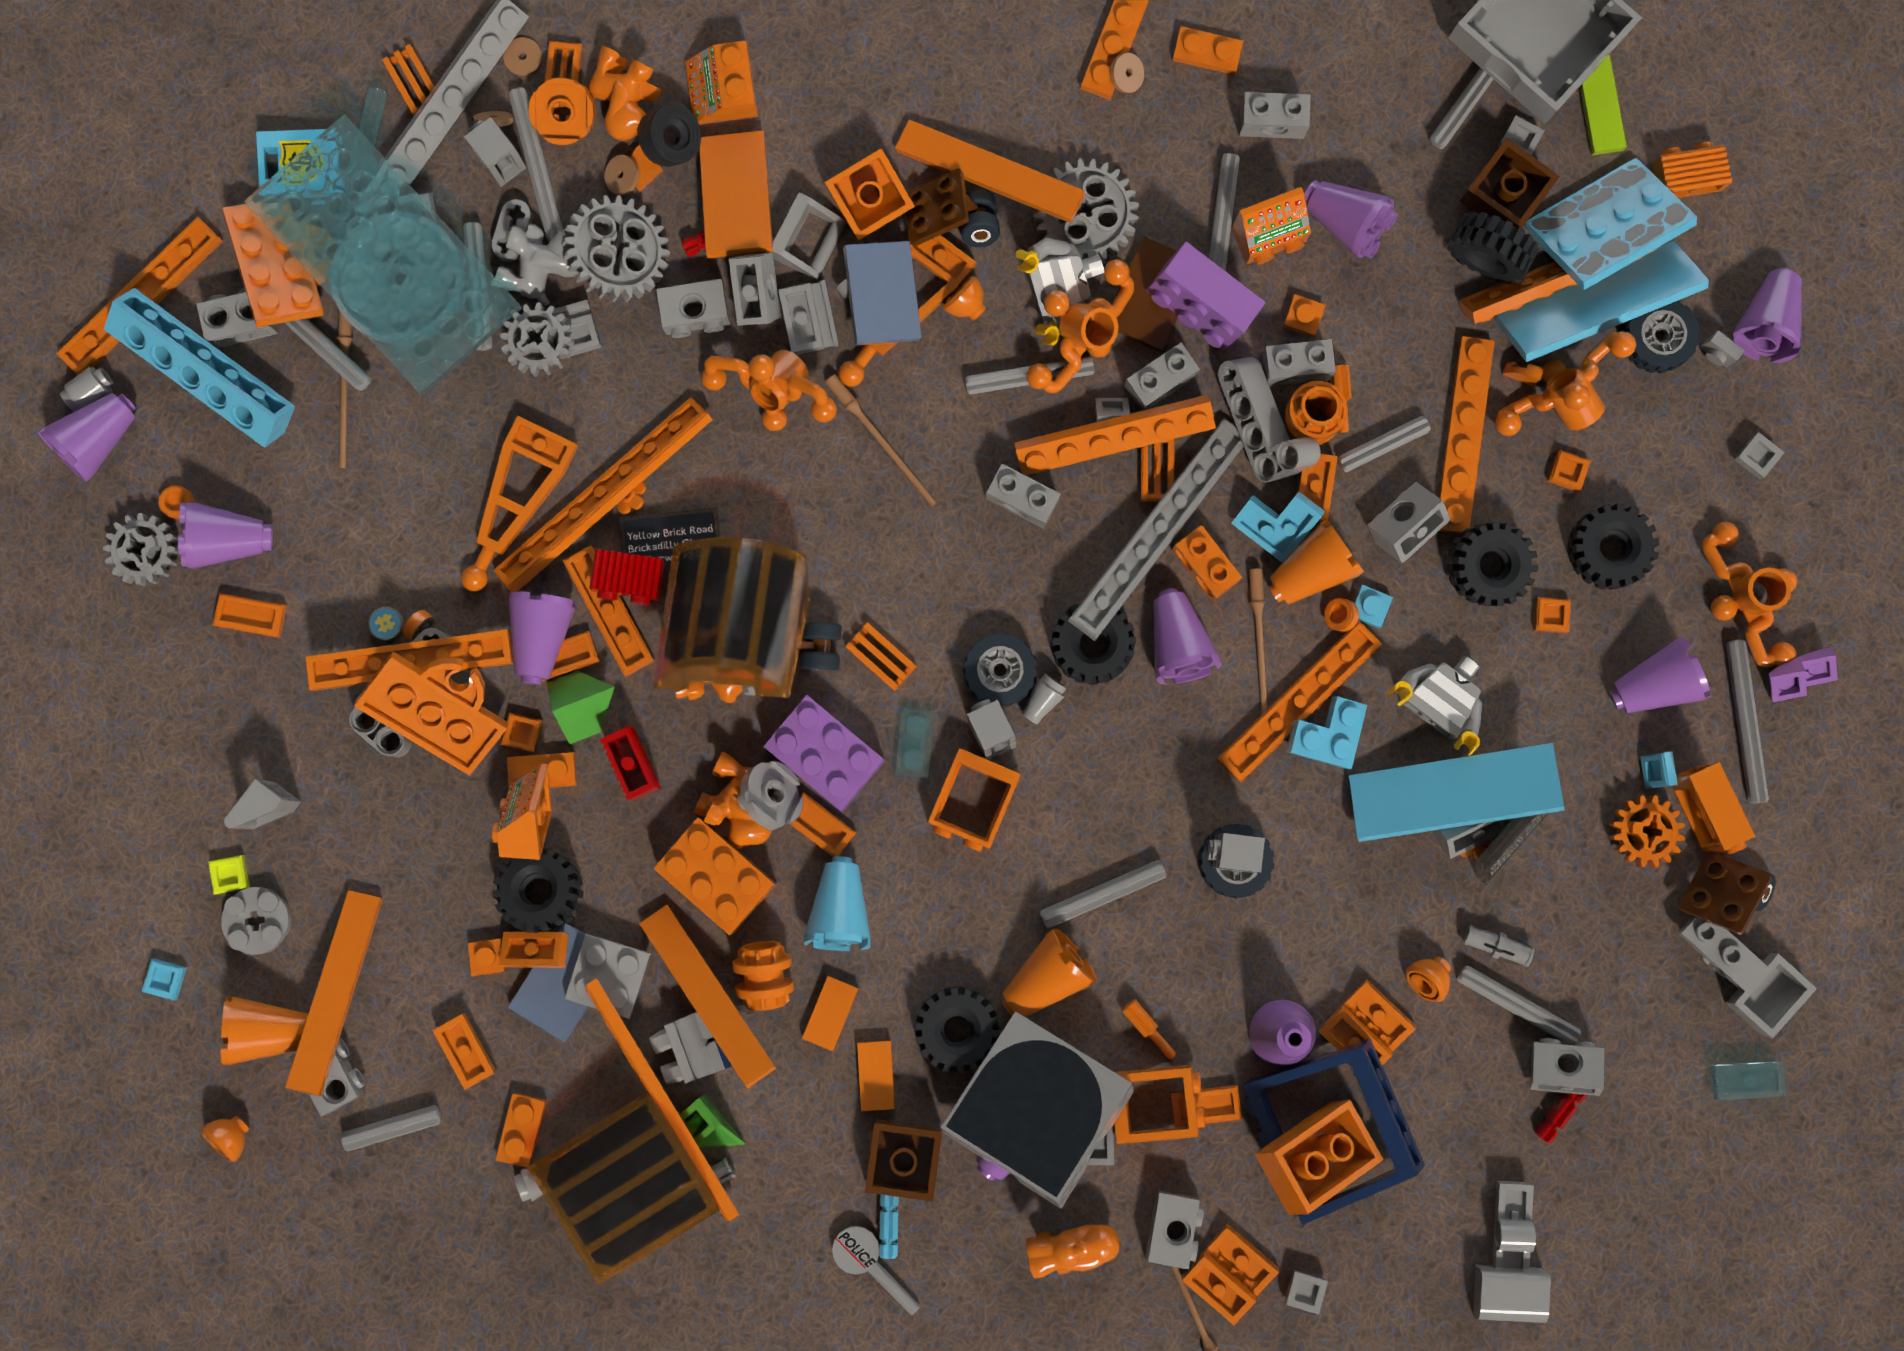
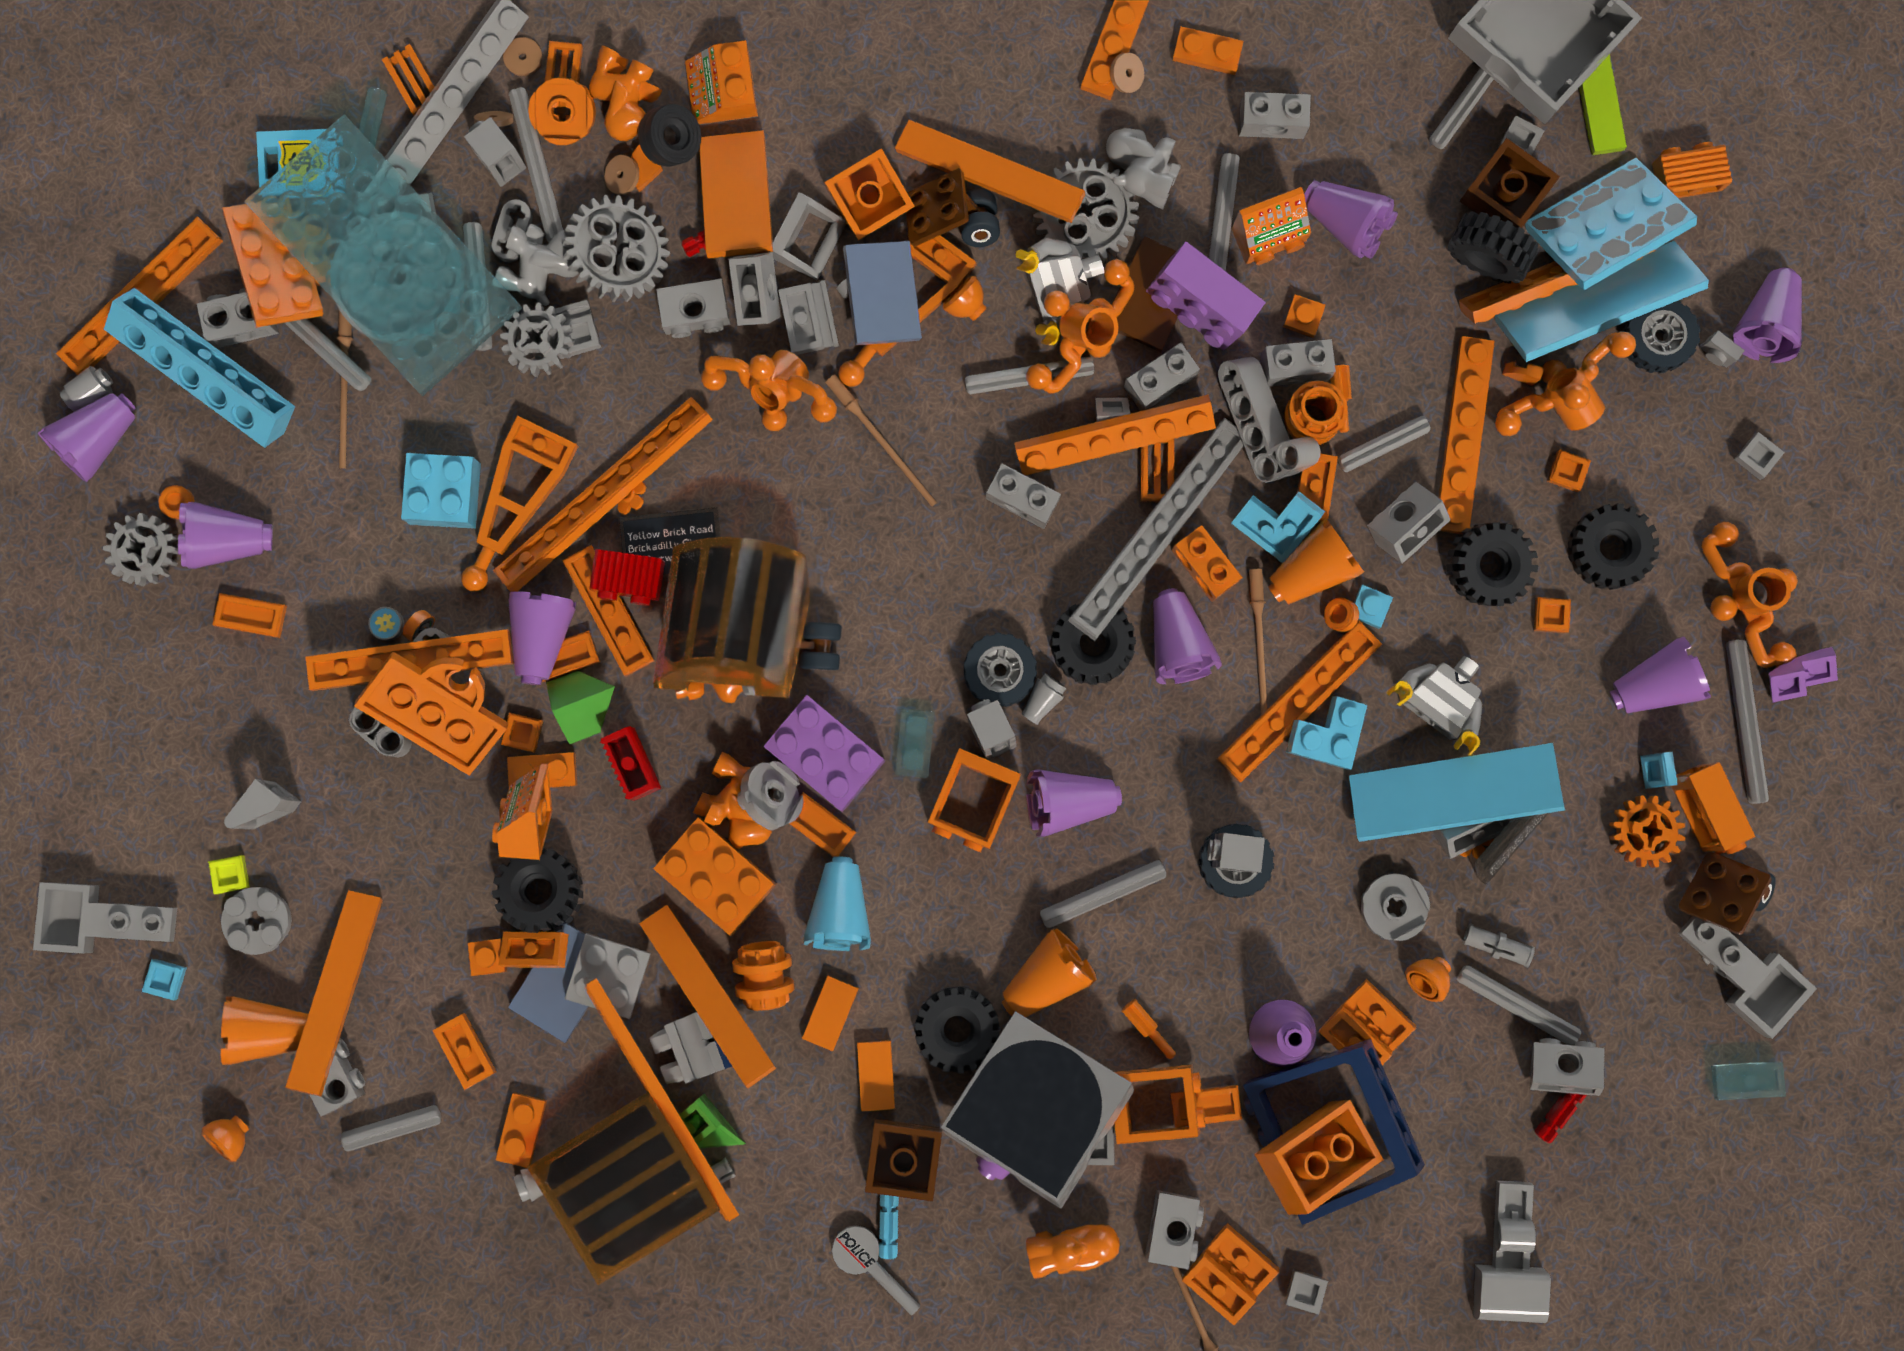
(72, 917): none -> light grey plate
(441, 490): none -> medium azure brick
(860, 637): orange tile -> none
(1068, 800): none -> medium lavender cone
(1146, 166): none -> light grey animal
(1413, 913): none -> light grey plate

